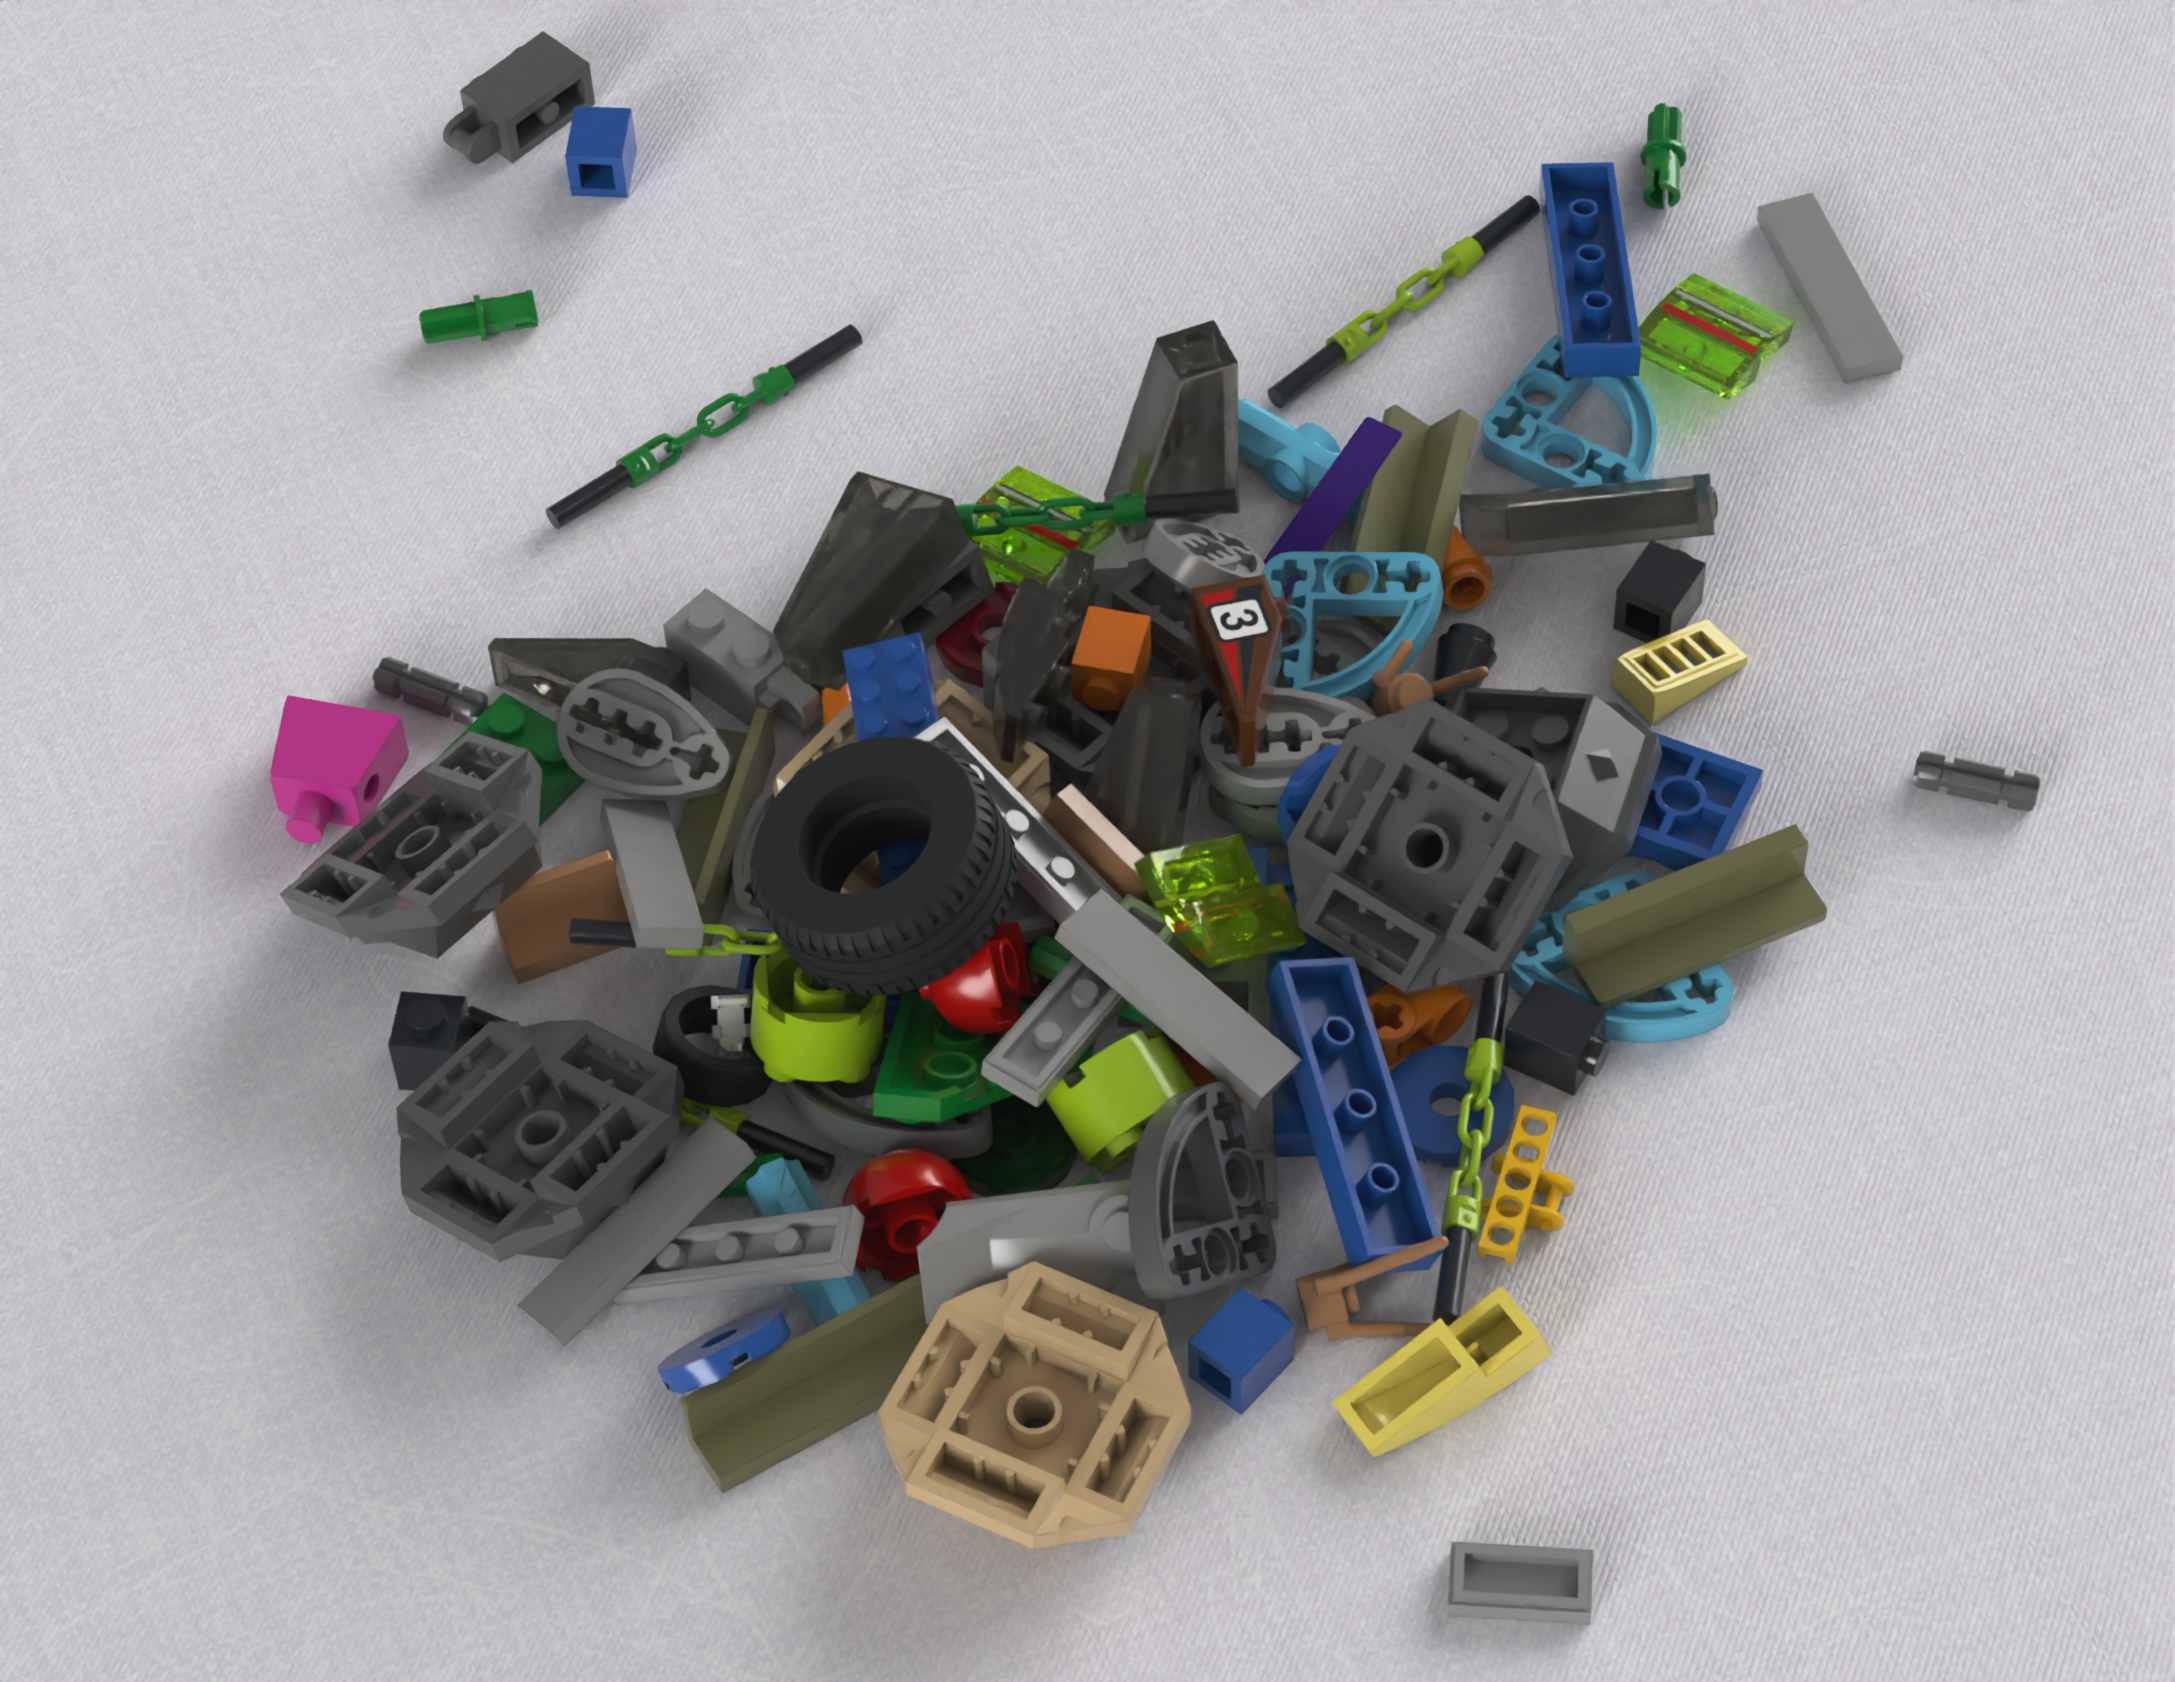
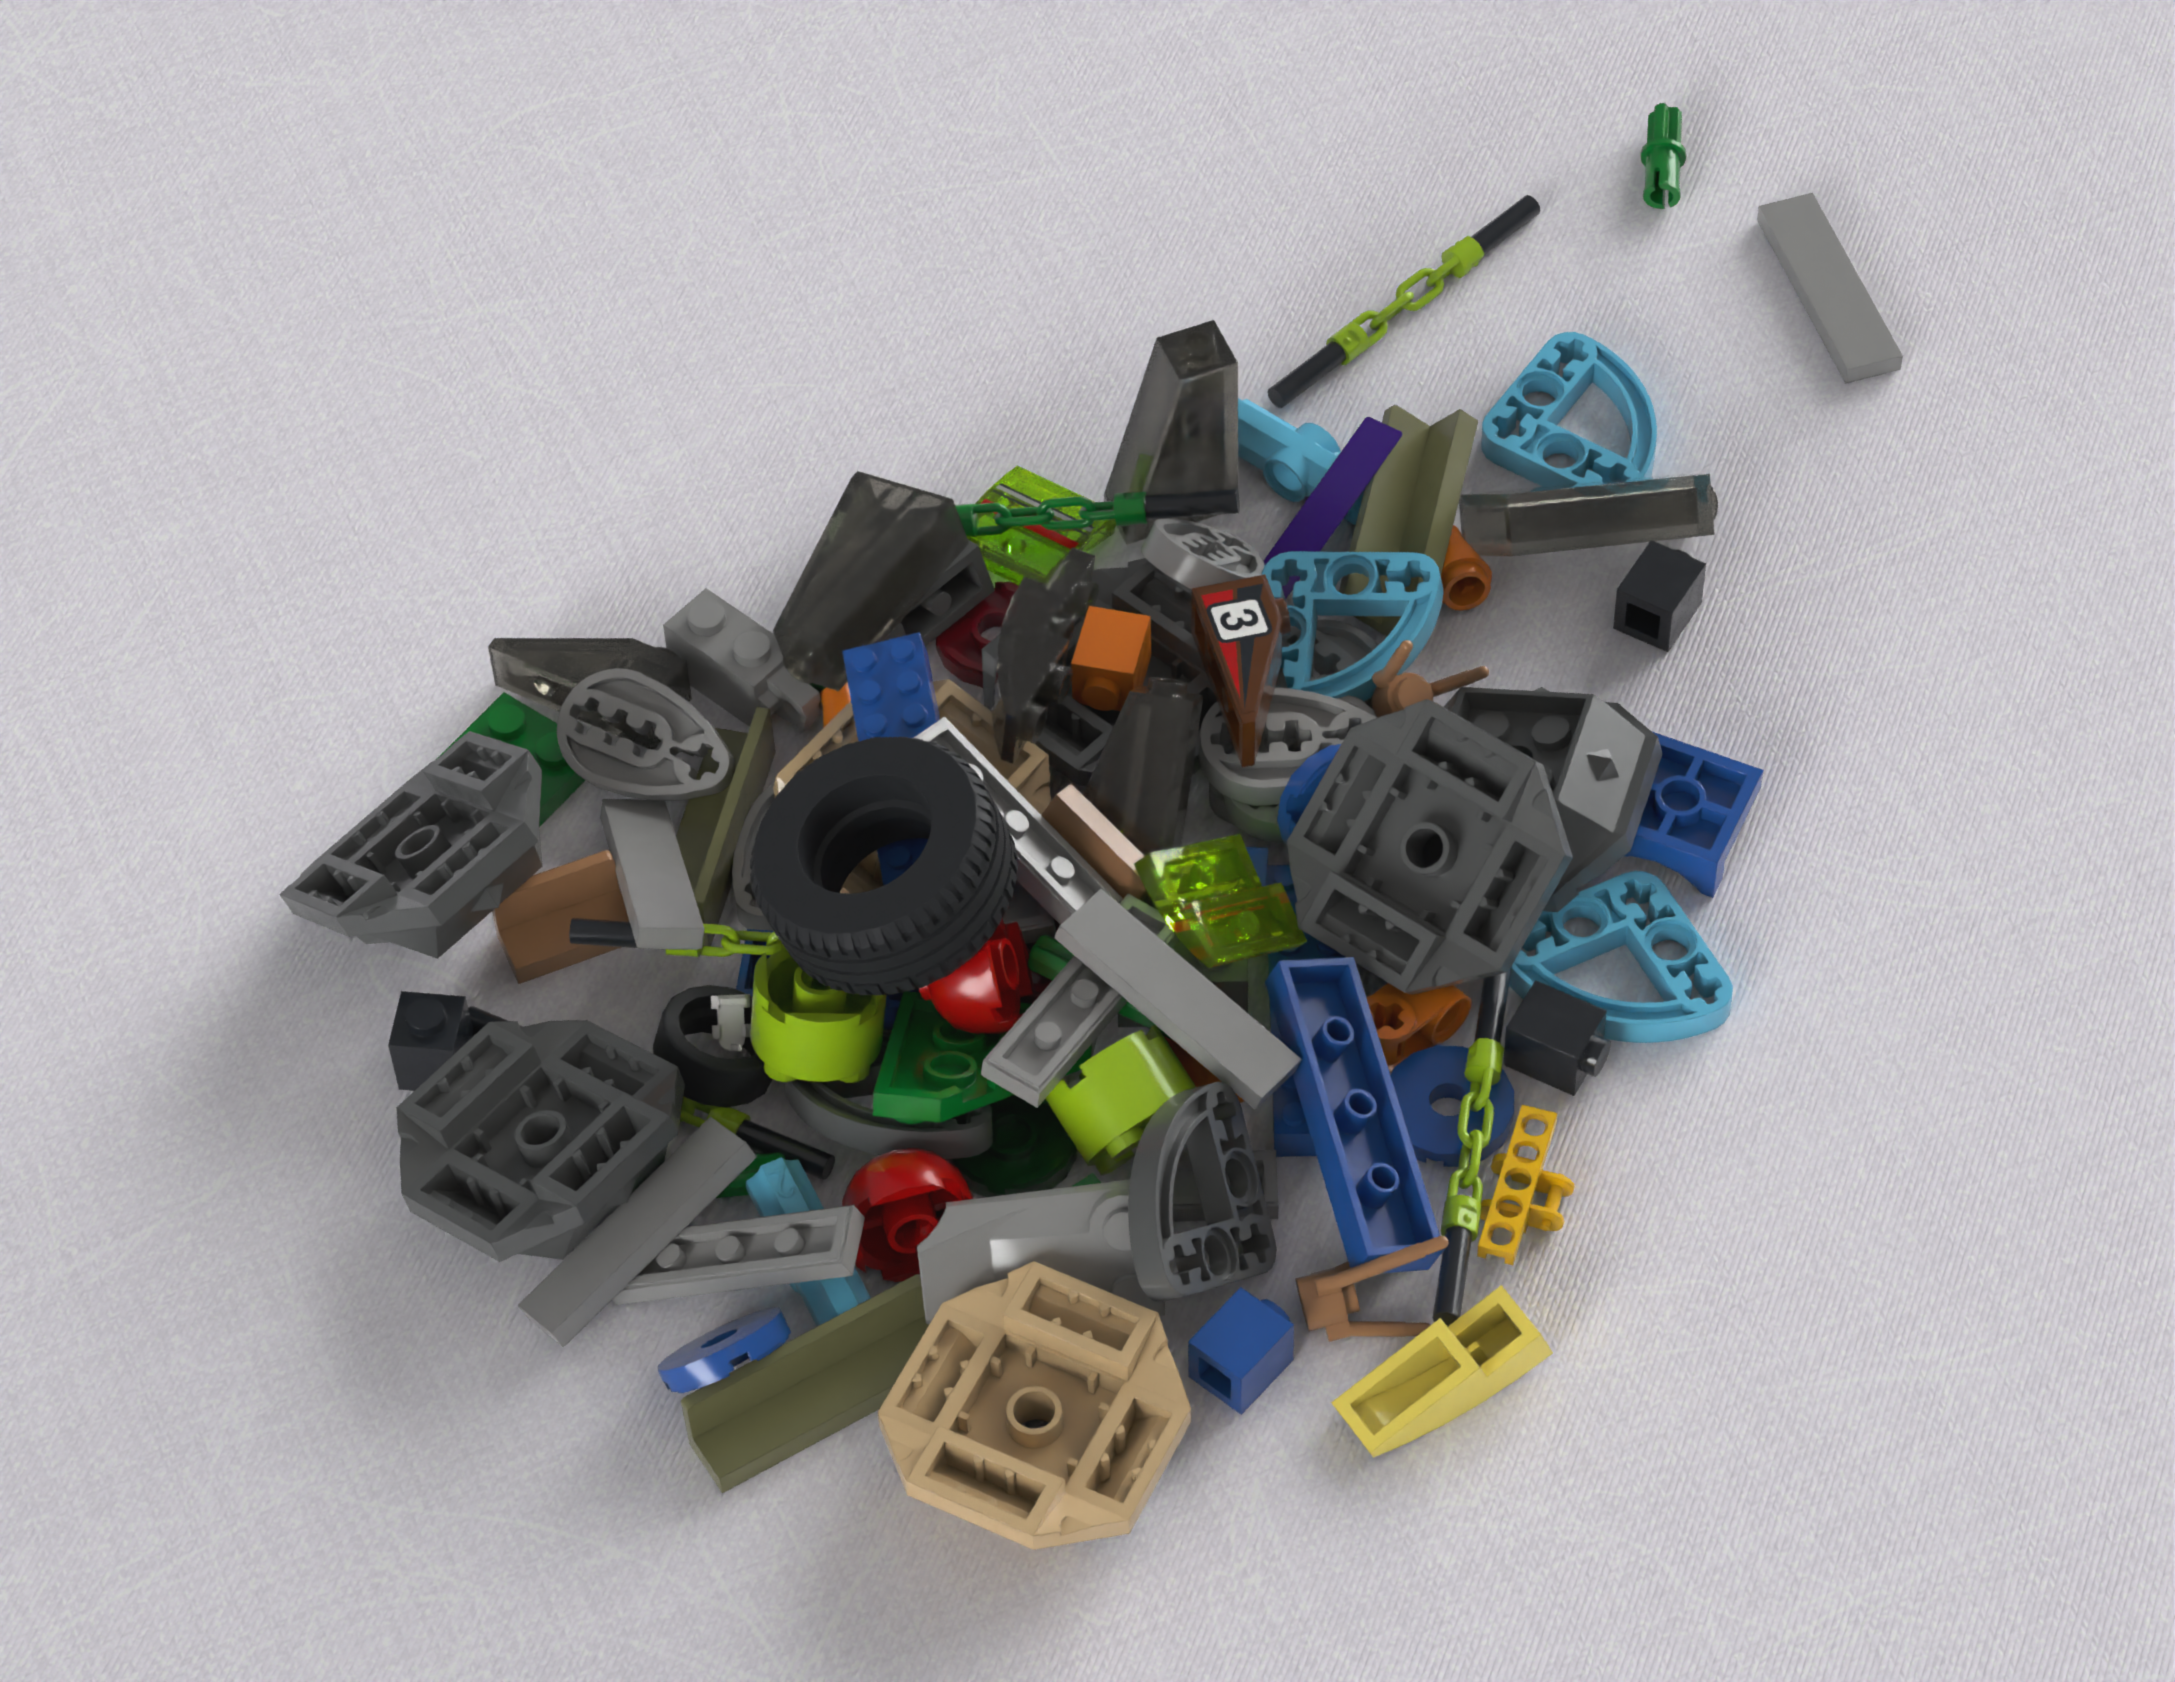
(333, 764): dark pink torso -> none
(429, 691): dark grey axle -> none
(479, 317): green axle -> none
(520, 101): dark grey brick -> none
(601, 151): blue brick -> none
(641, 464): piece -> none
(1462, 650): black cone -> none
(1520, 1583): light grey tile -> none
(1589, 270): blue piece -> none
(1659, 698): light yellow slope -> none
(1692, 918): olive panel -> none
(1712, 336): clear neon green slope -> none
(1976, 781): dark grey axle -> none

